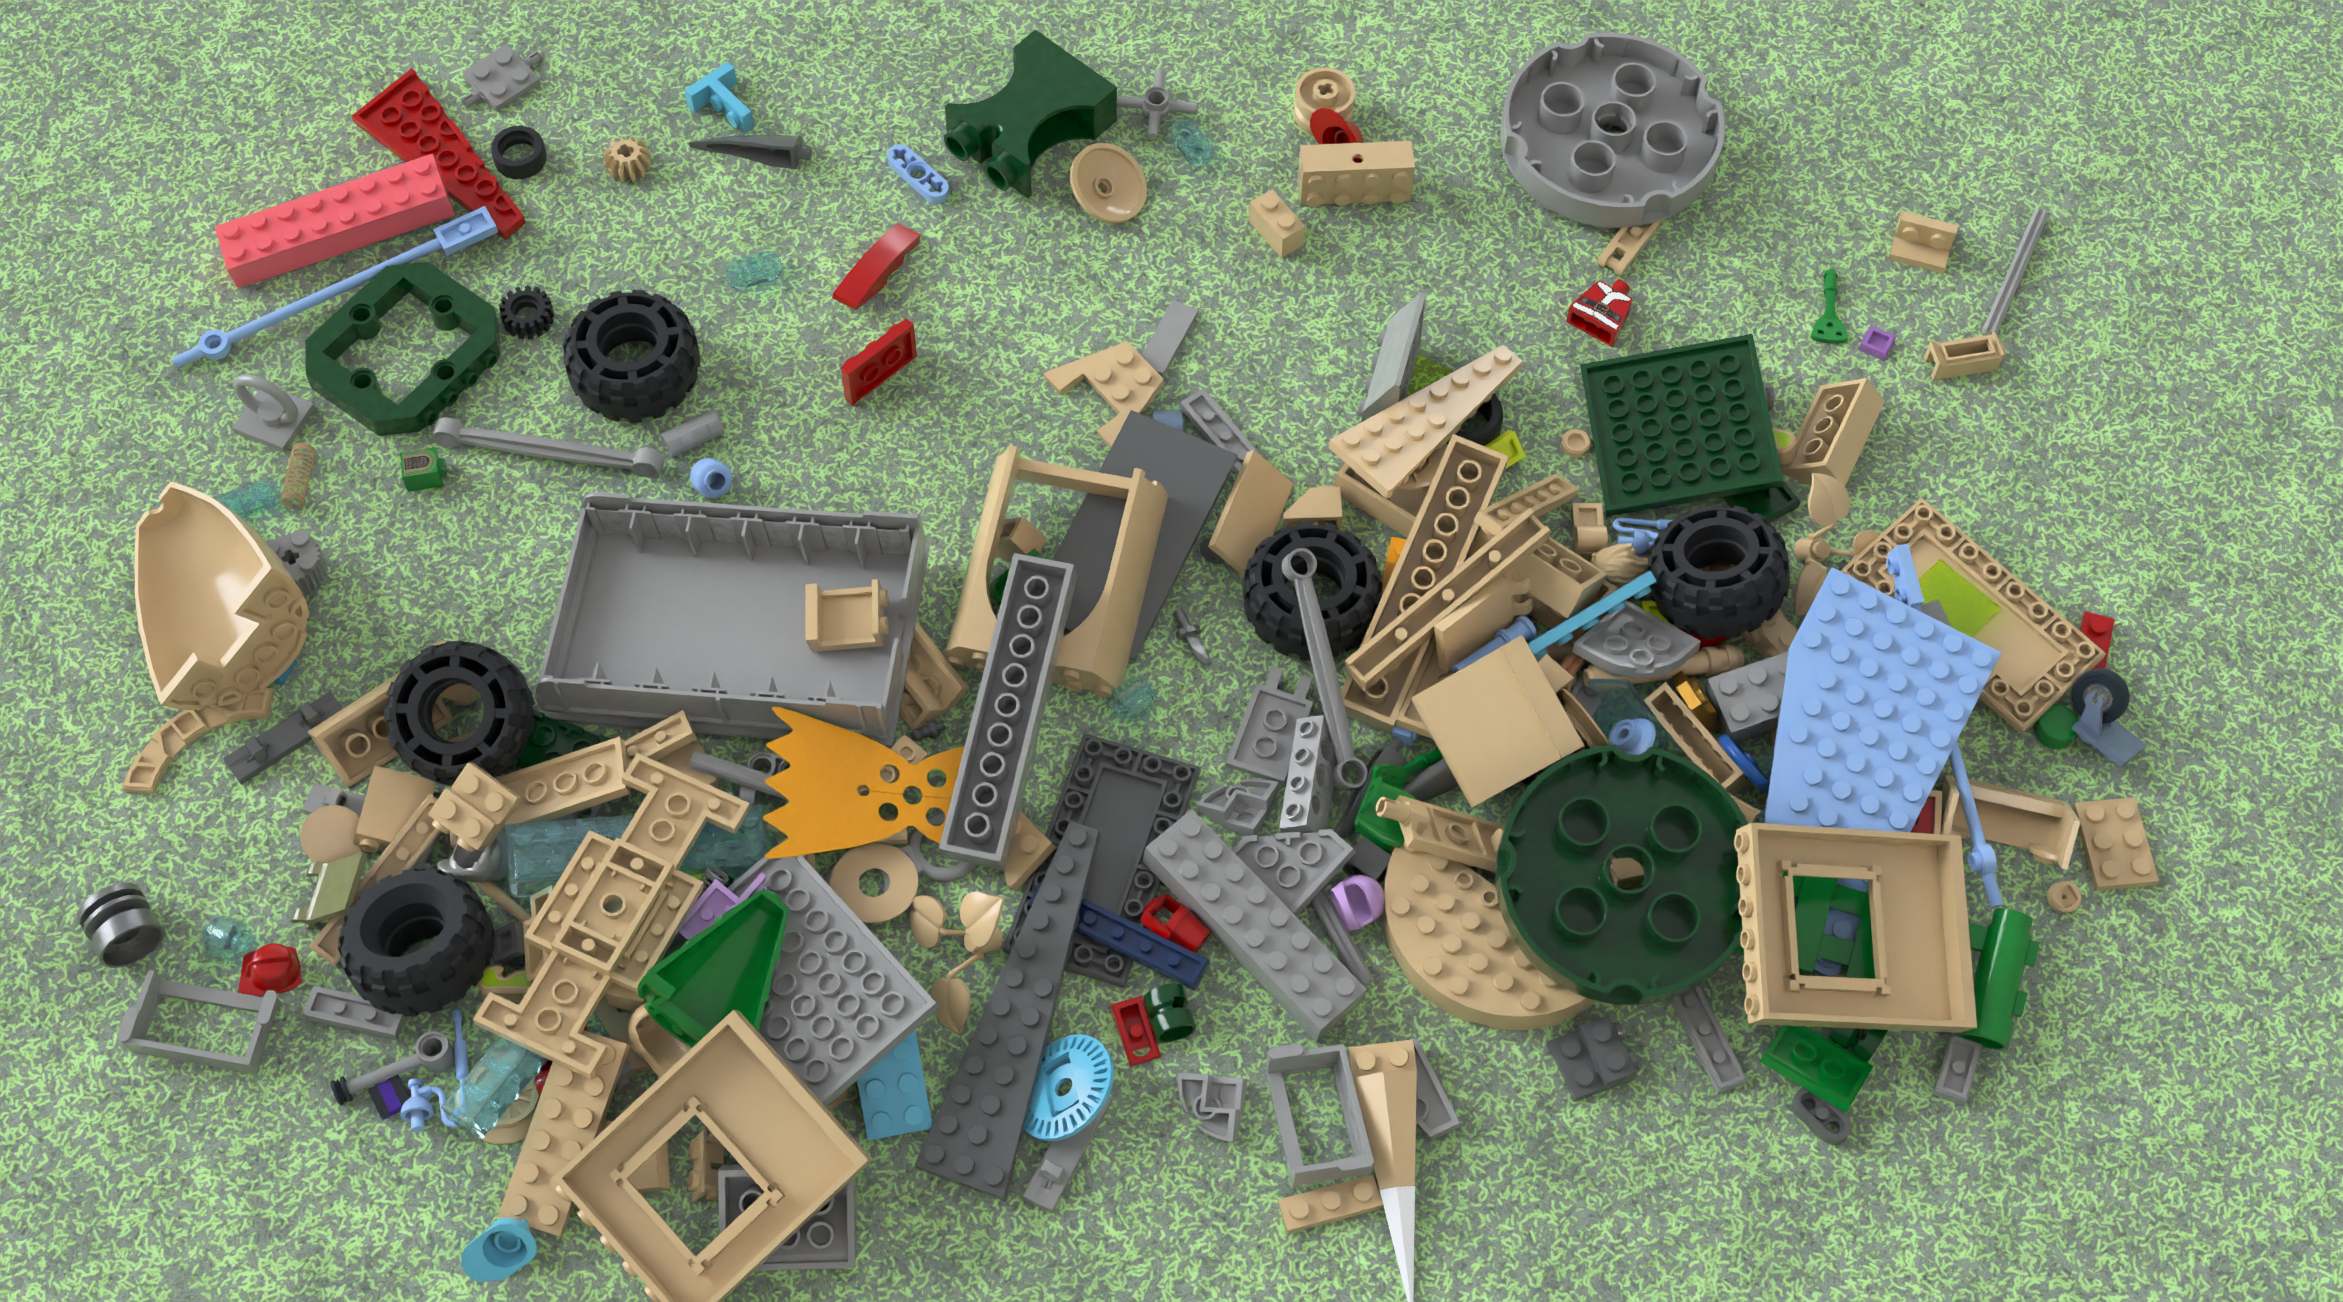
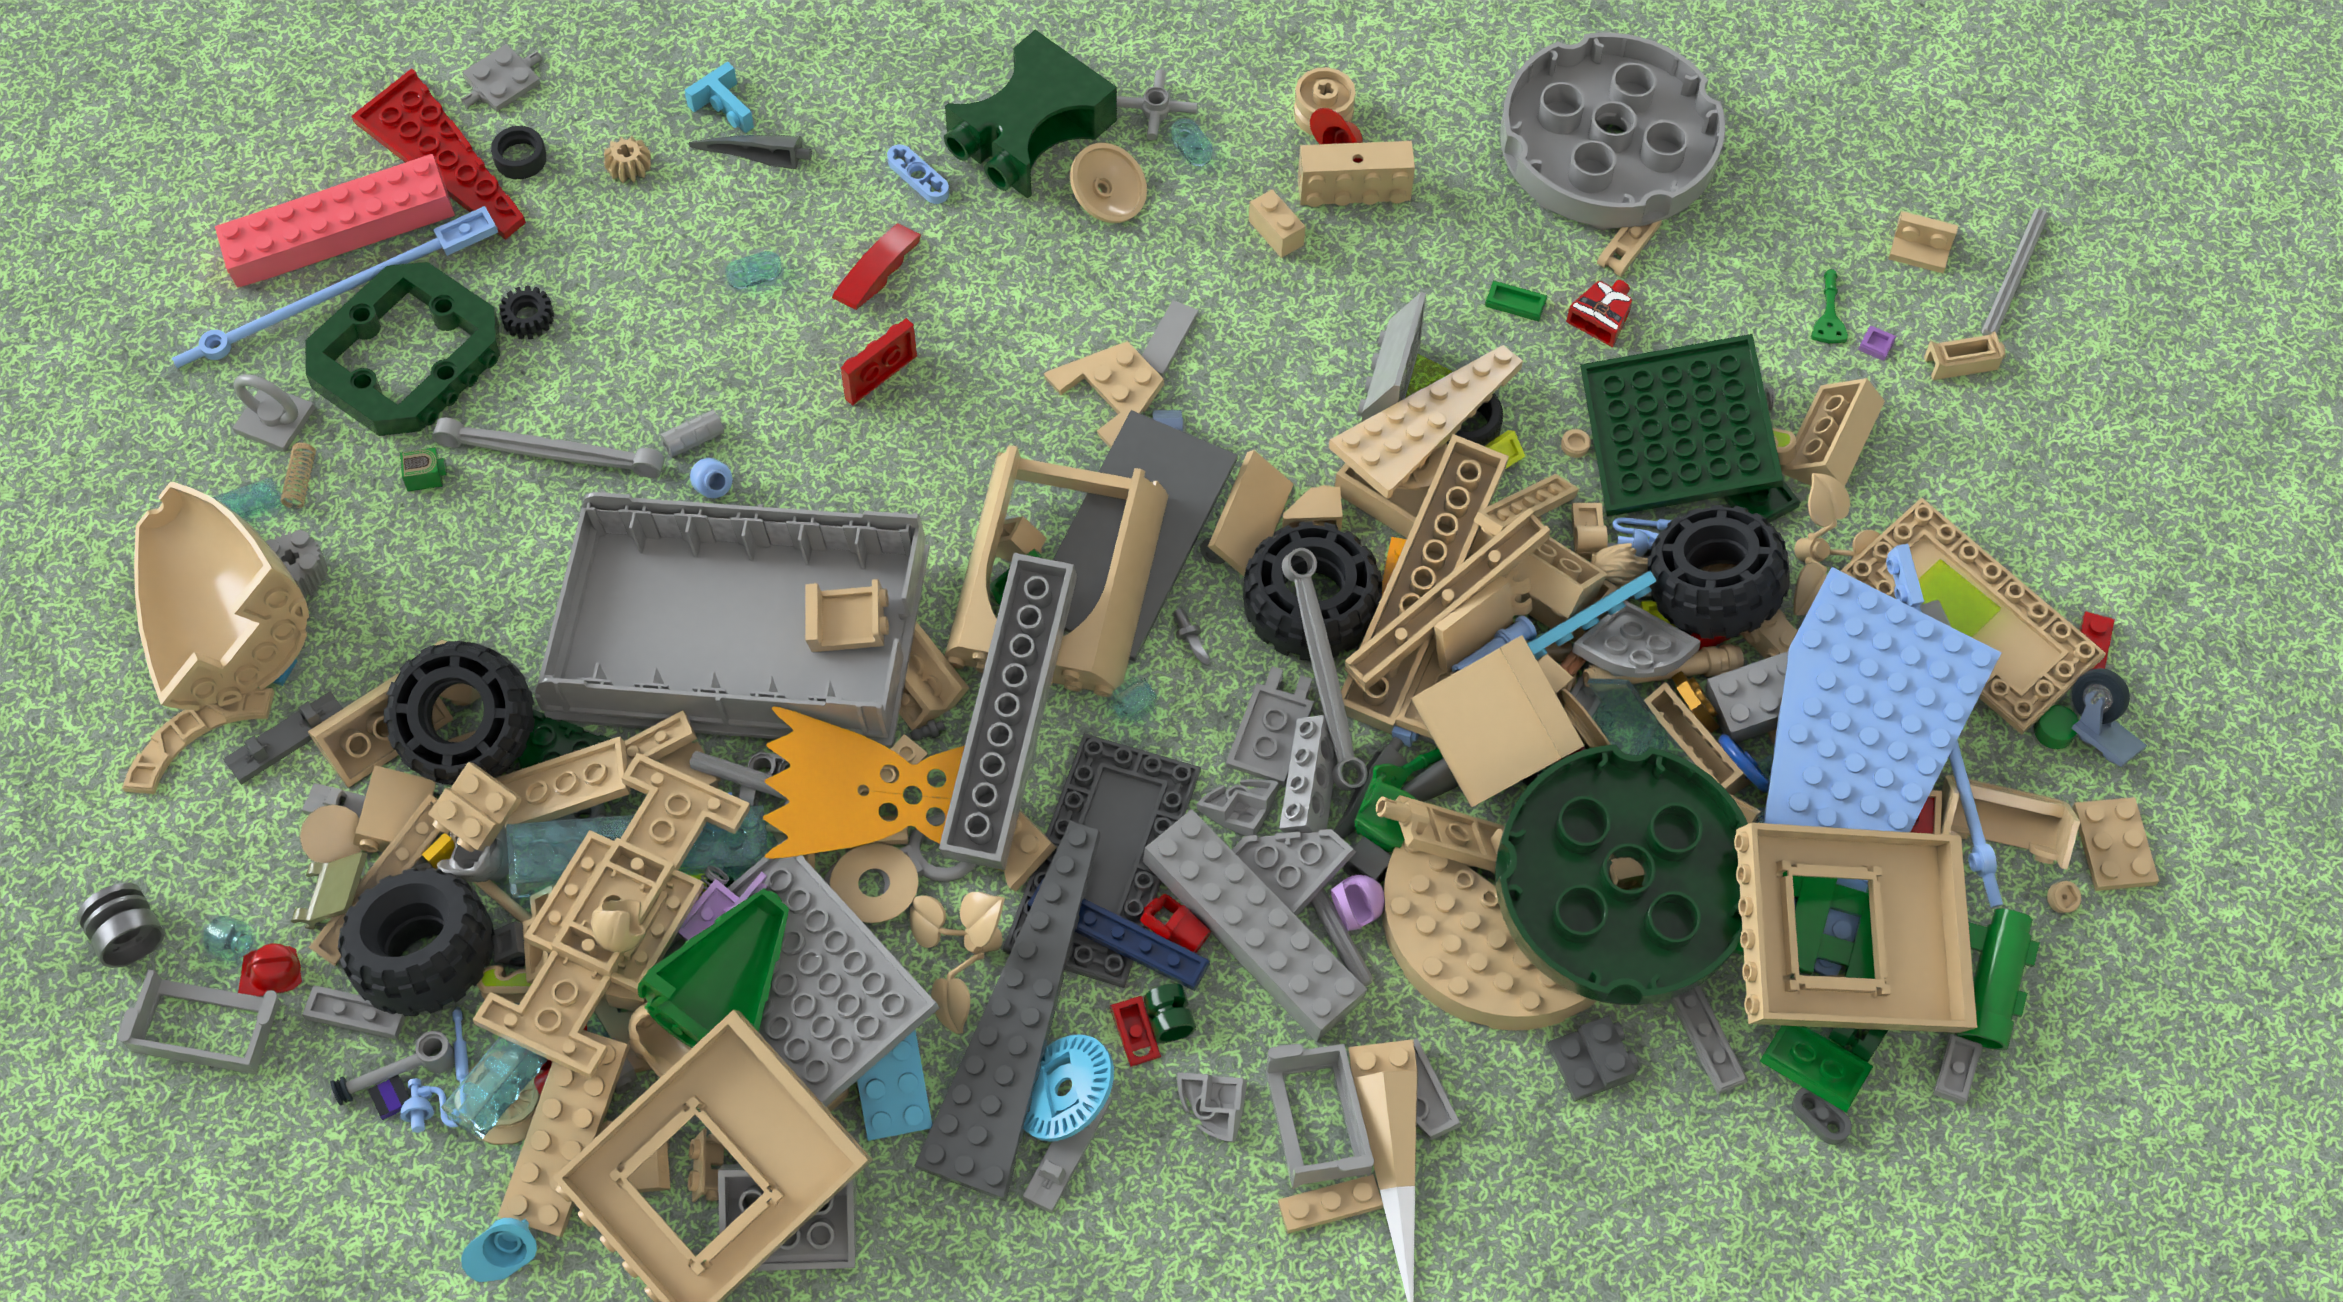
(439, 850): none -> yellow tile
(618, 925): none -> tan hair
(635, 387): black tyre -> none
(1216, 425): light grey plate -> none
(1516, 300): none -> green tile
(1633, 735): light blue piece -> none

